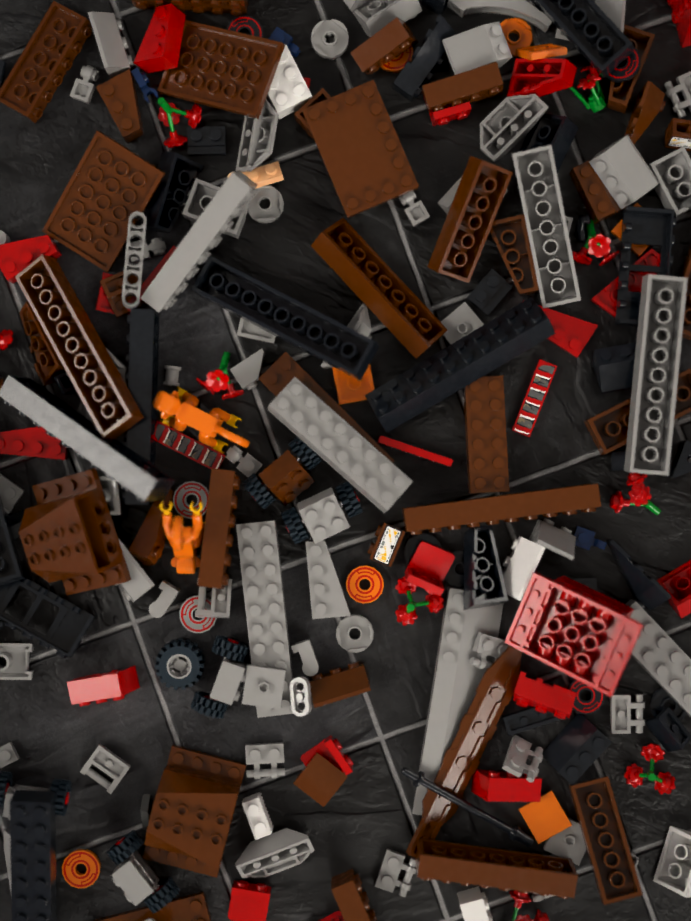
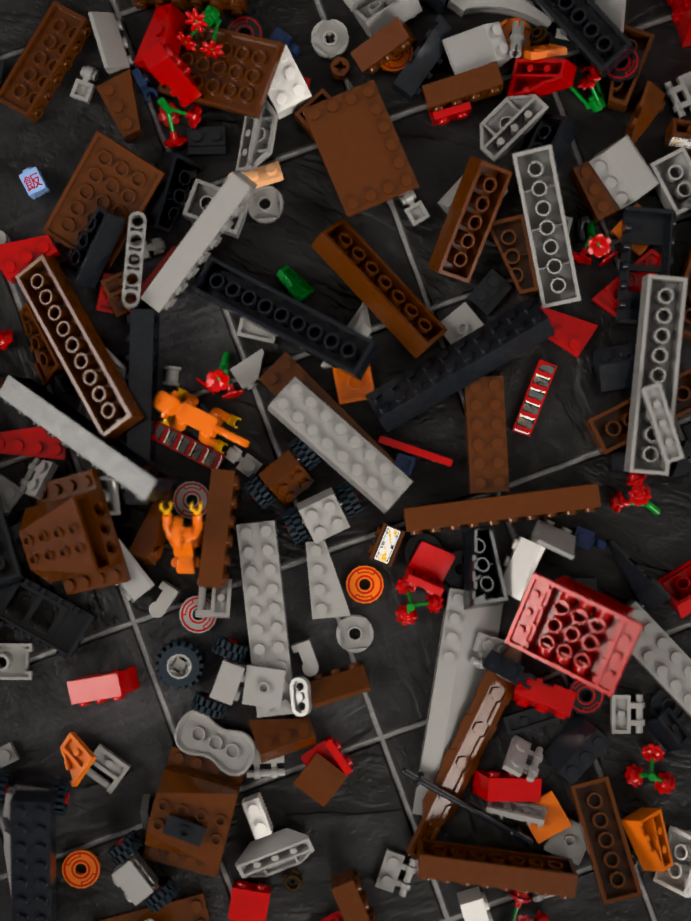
(34, 182): none -> light blue brick
(36, 477): none -> light grey plate
(77, 757): none -> orange wing
(94, 247): none -> black wedge
(173, 72): none -> red wedge
(185, 829): none -> black plate
(202, 736): none -> light grey plate
(207, 18): none -> red plant
(281, 736): none -> reddish brown wedge
(294, 875): none -> dark brown plate
(295, 284): none -> green wing
(341, 72): none -> reddish brown wheel
(404, 463): none -> dark blue plate
(507, 669): none -> black plate
(516, 39): none -> light grey pin
(519, 811): none -> light grey plate
(539, 35): none -> dark brown plate
(649, 838): none -> orange wedge
(662, 423): none -> light grey plate

